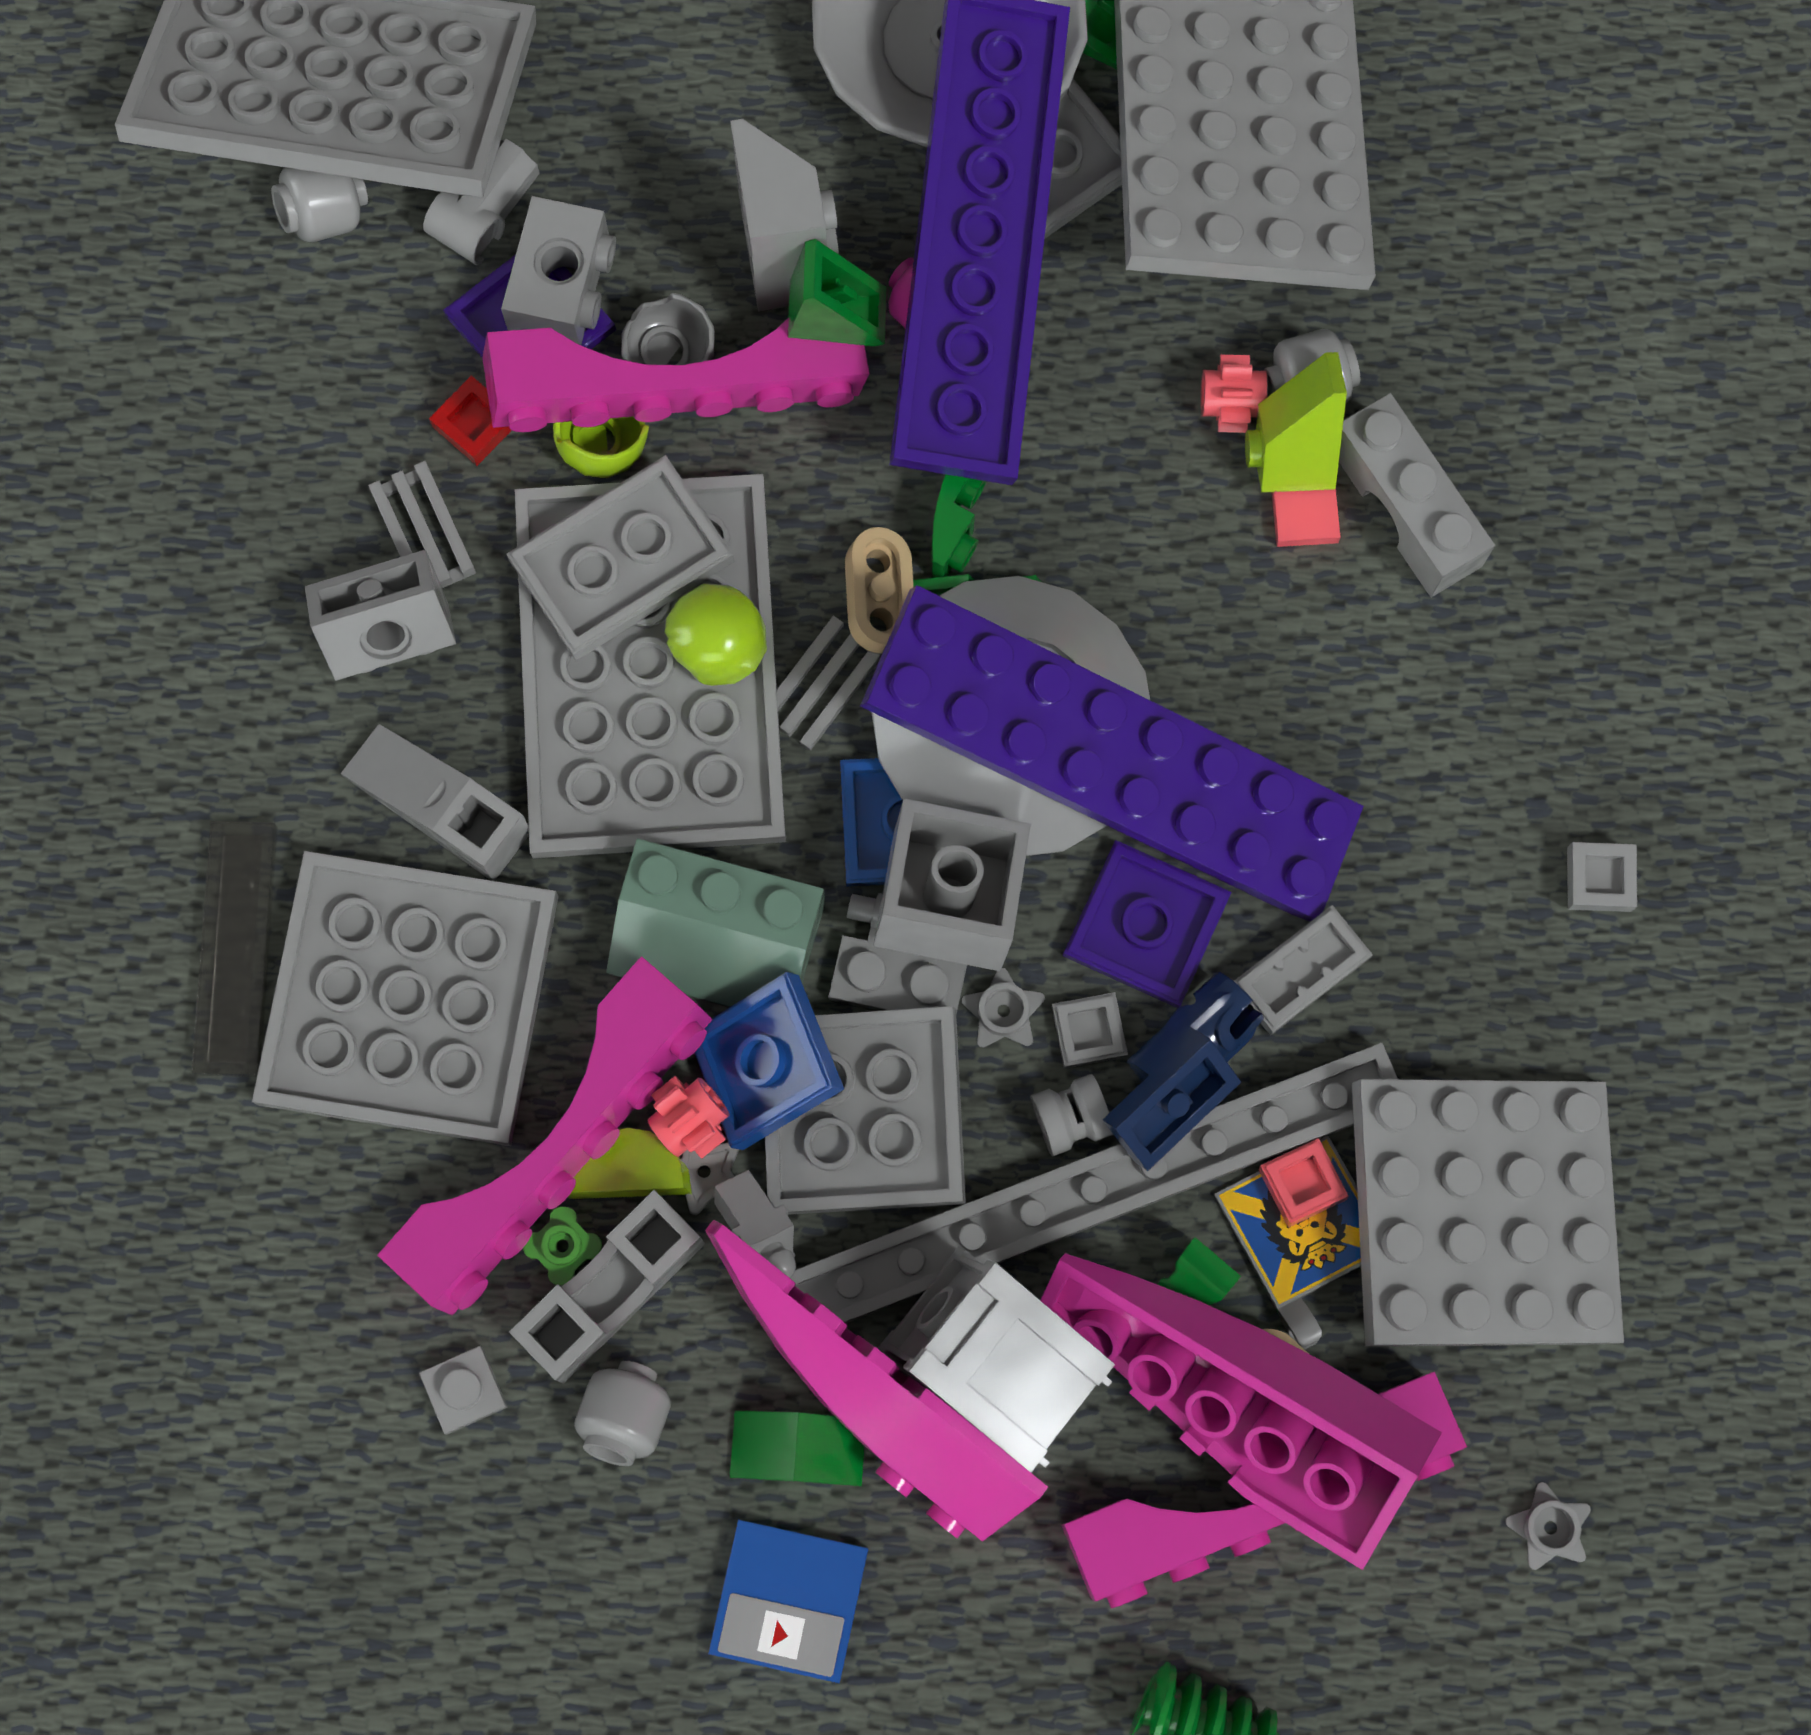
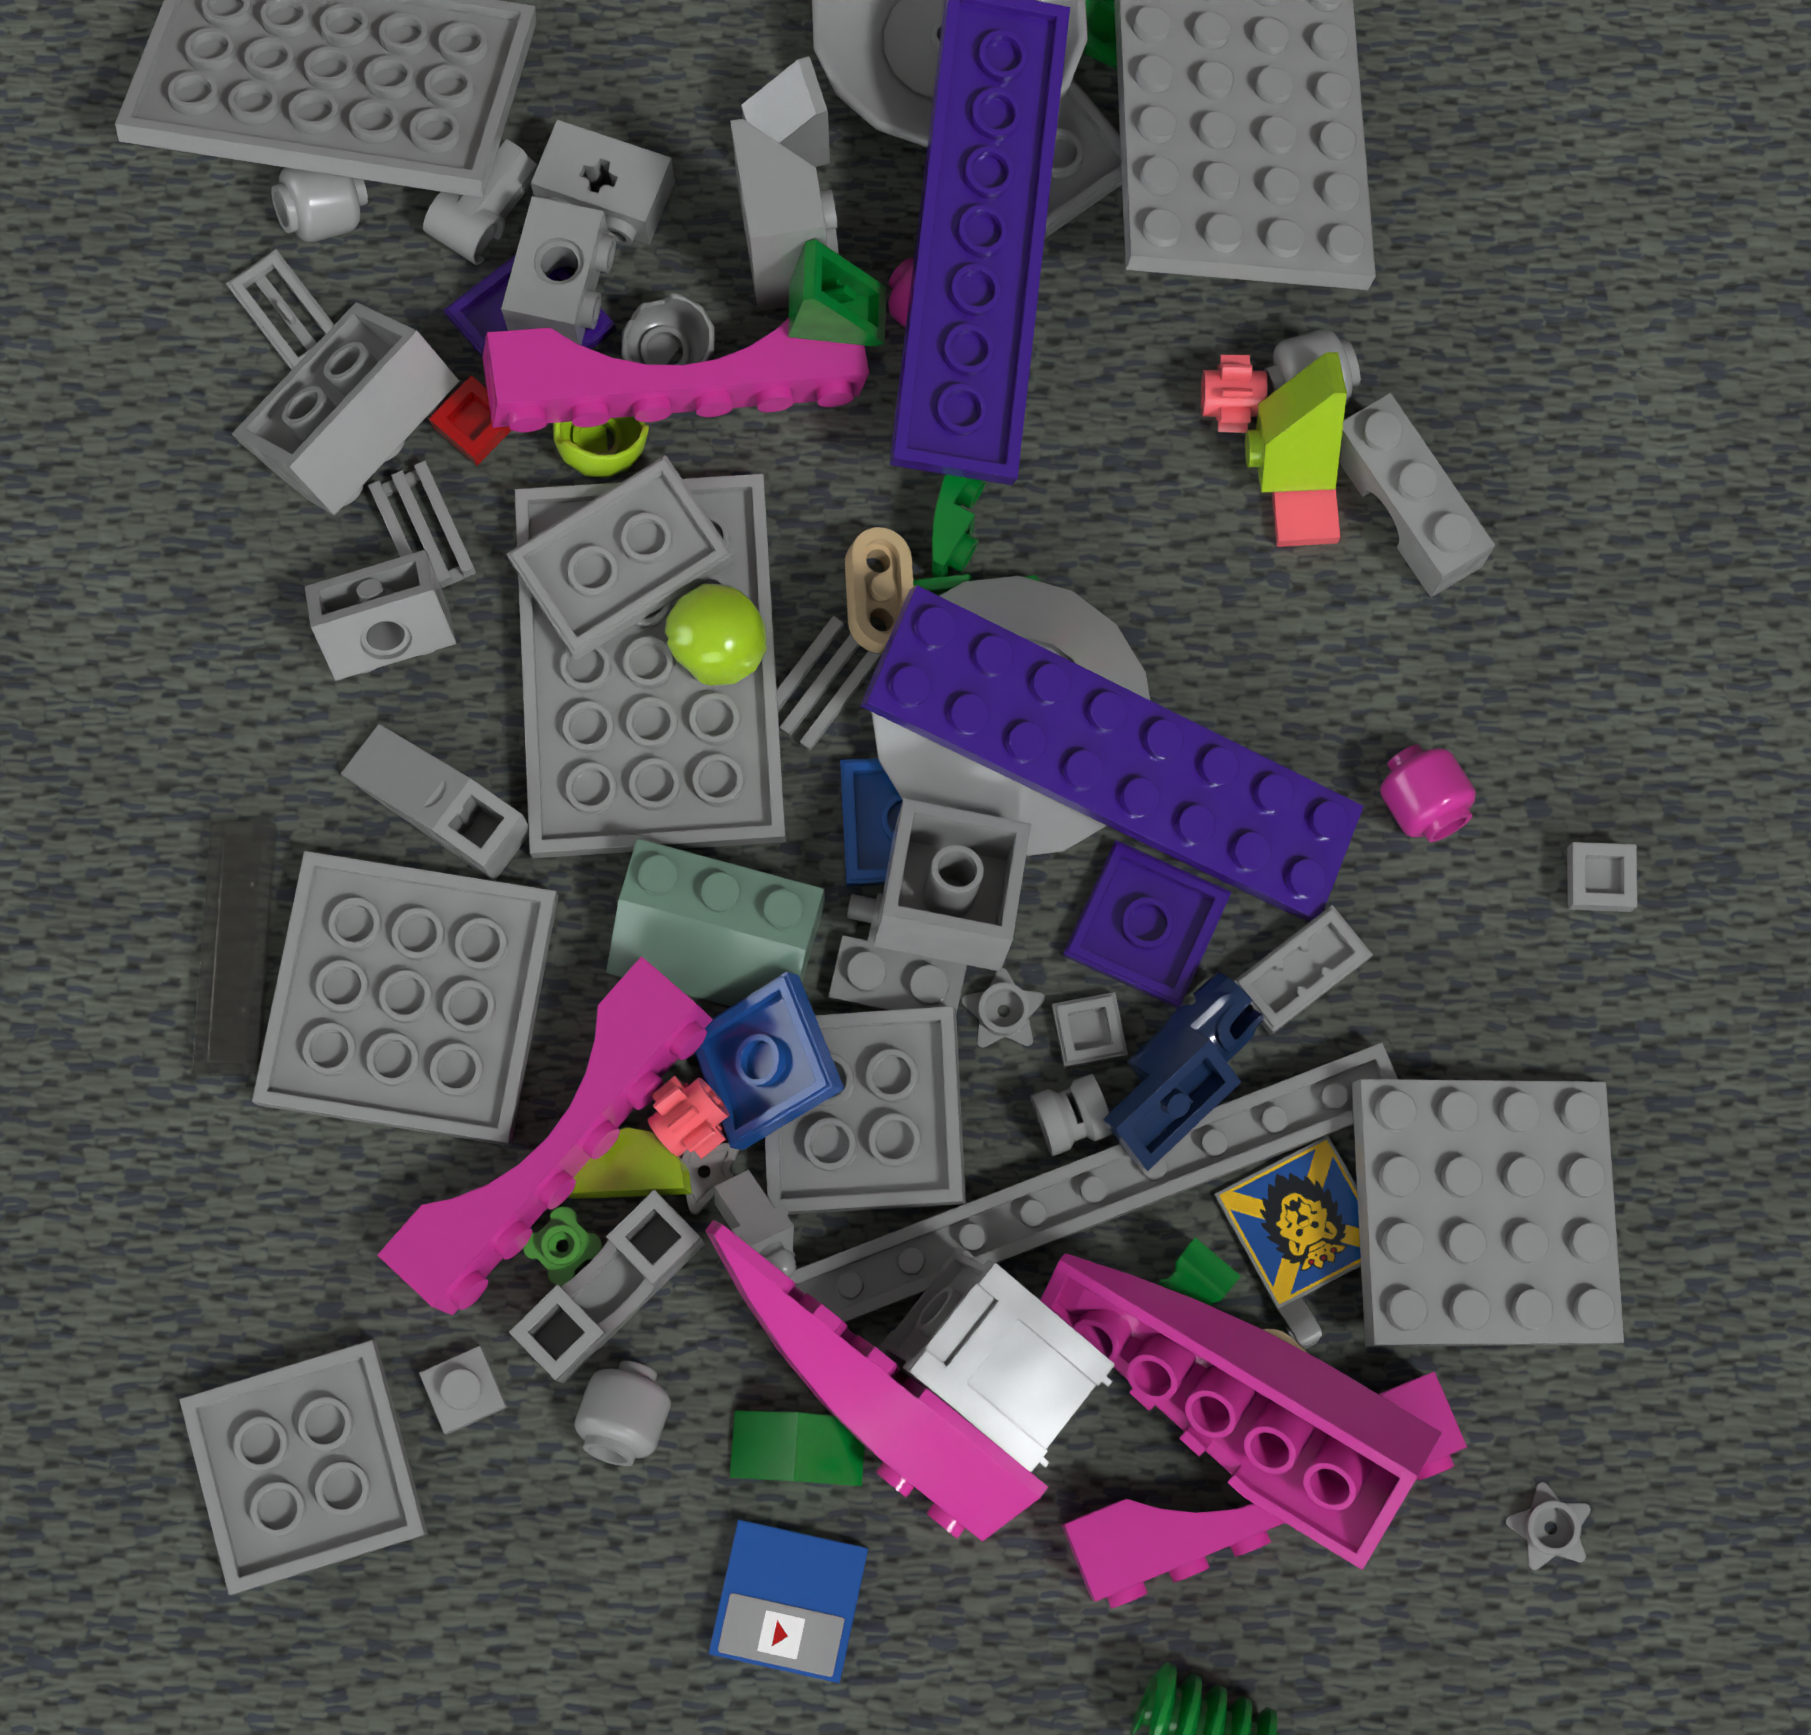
(256, 273): none -> light grey tile
(303, 1467): none -> light grey plate
(347, 407): none -> light grey slope
(585, 160): none -> light grey brick
(793, 112): none -> light grey slope
(1303, 1182): coral tile -> none
(1428, 793): none -> dark pink head

